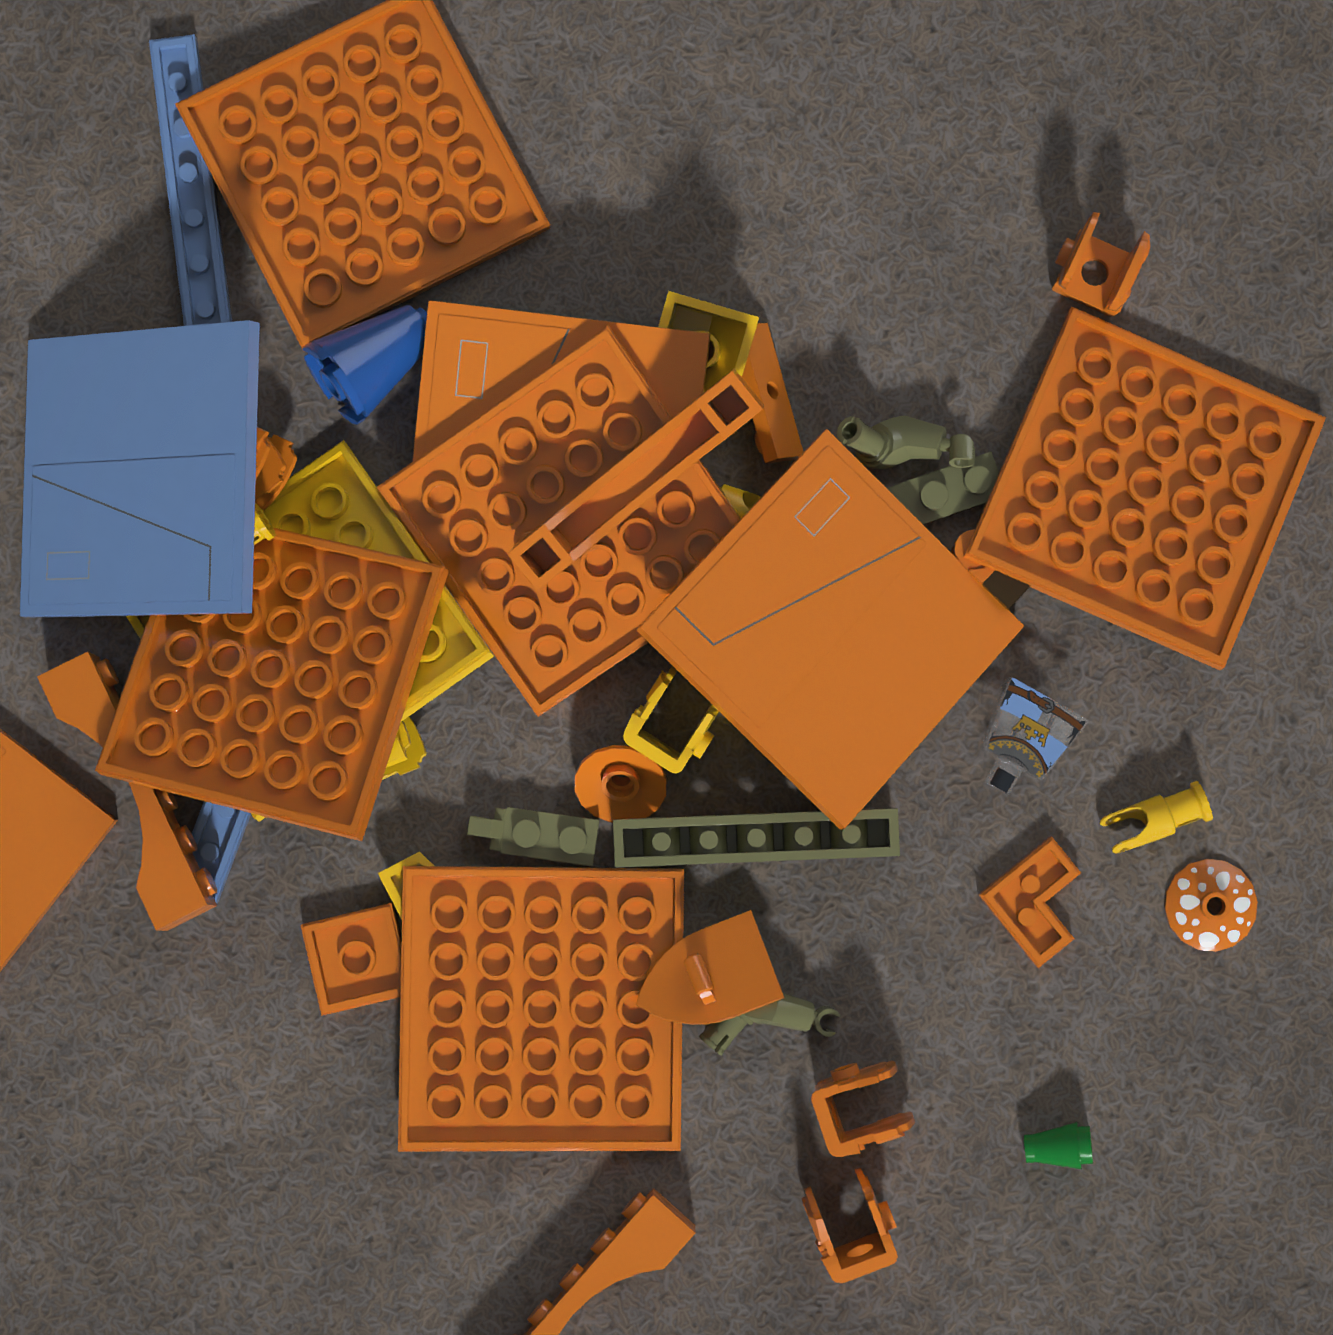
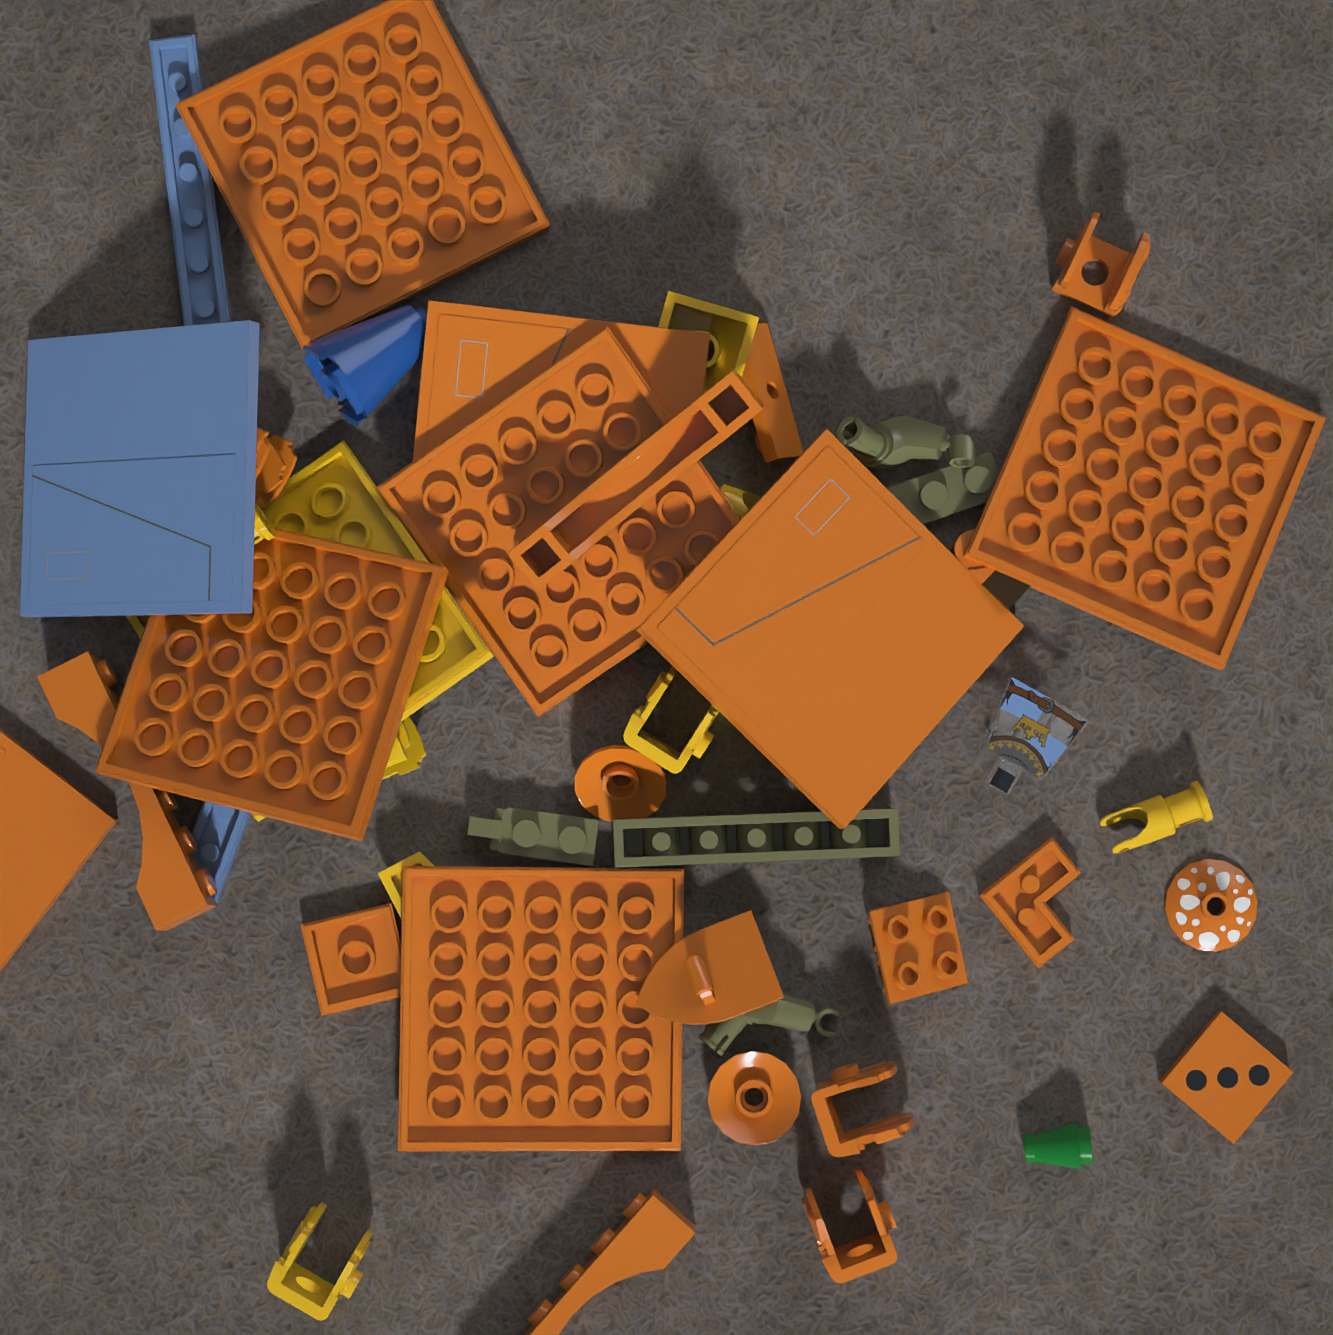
(306, 1289): none -> yellow piece
(757, 1122): none -> orange dish
(917, 947): none -> orange hinge
(1226, 1076): none -> orange tile

